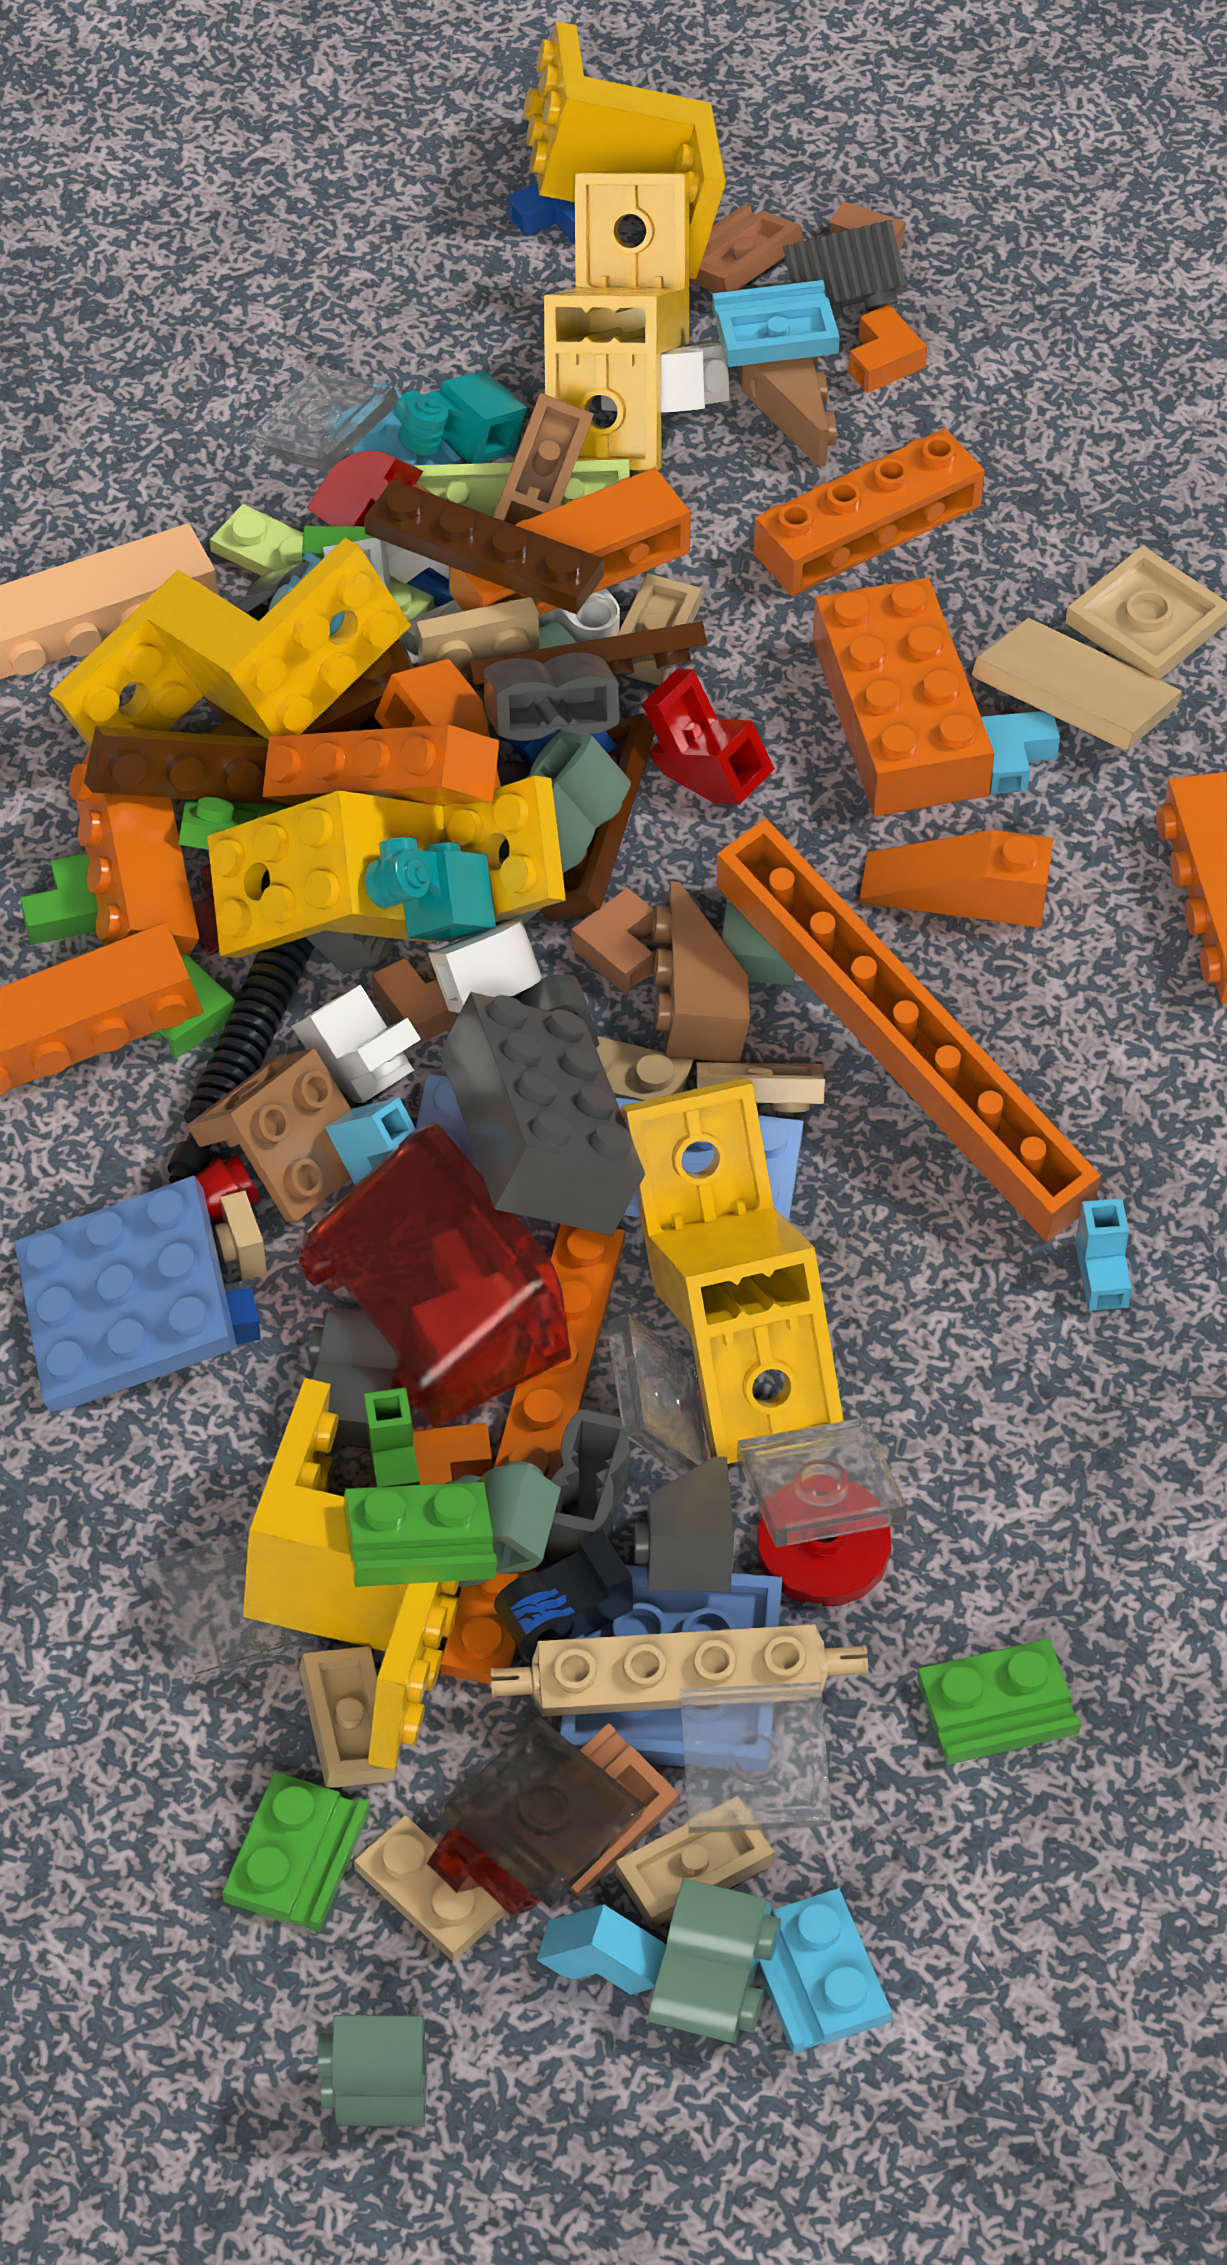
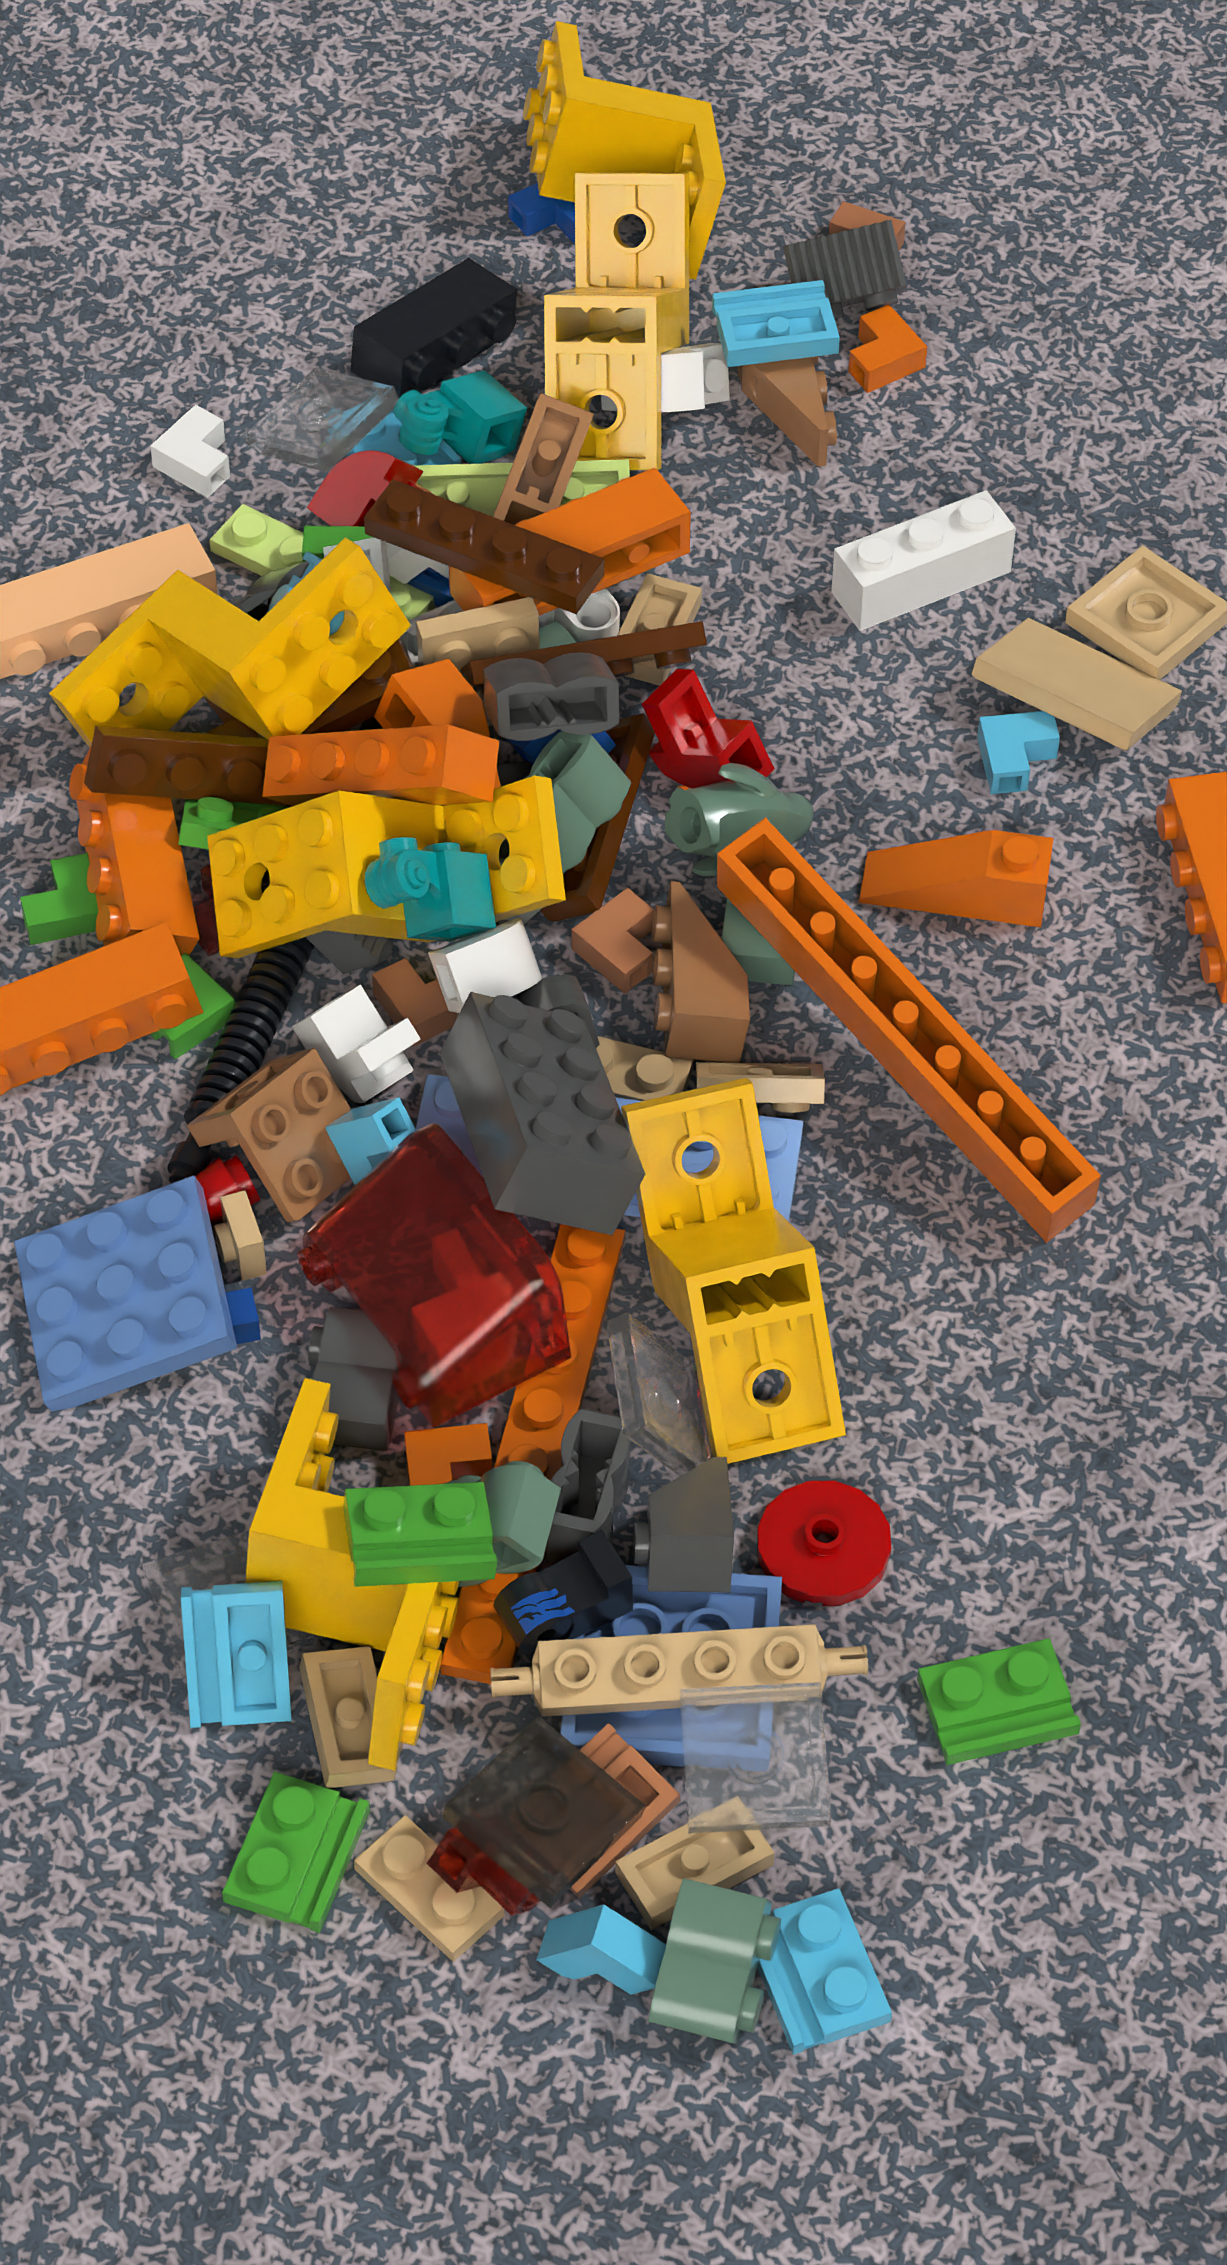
(191, 453): none -> white piece
(236, 1654): none -> medium azure plate
(374, 2070): sand green brick -> none
(391, 1438): bright green piece -> none
(434, 328): none -> black brick
(717, 814): none -> sand green animal
(744, 248): nougat plate -> none
(821, 1482): clear tile -> none
(868, 511): orange brick -> none
(902, 697): orange brick -> none
(923, 560): none -> white brick
(1101, 1254): medium azure piece -> none

